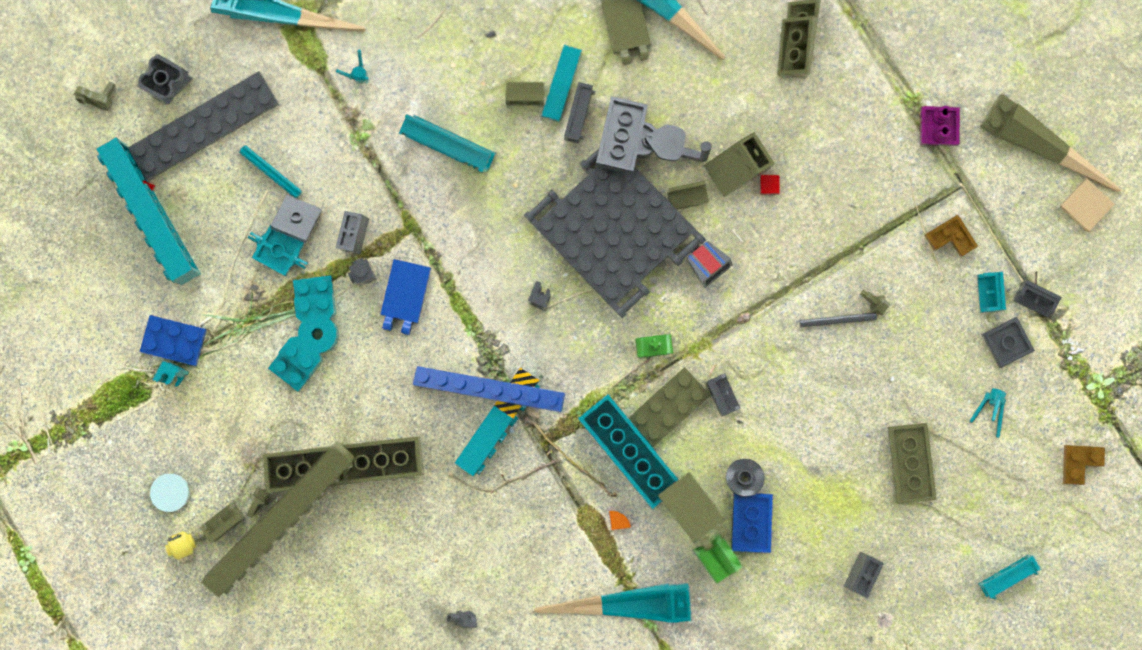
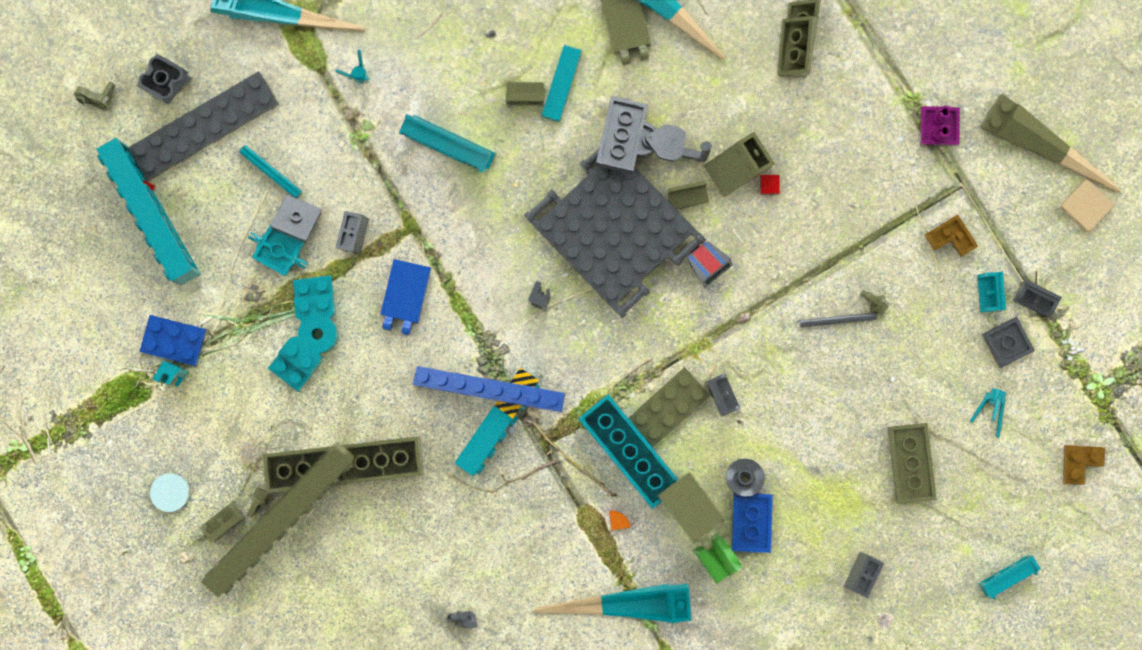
(180, 545): light yellow head -> none
(361, 272): dark grey brick -> none
(578, 112): dark grey container -> none
(654, 346): bright green beam -> none

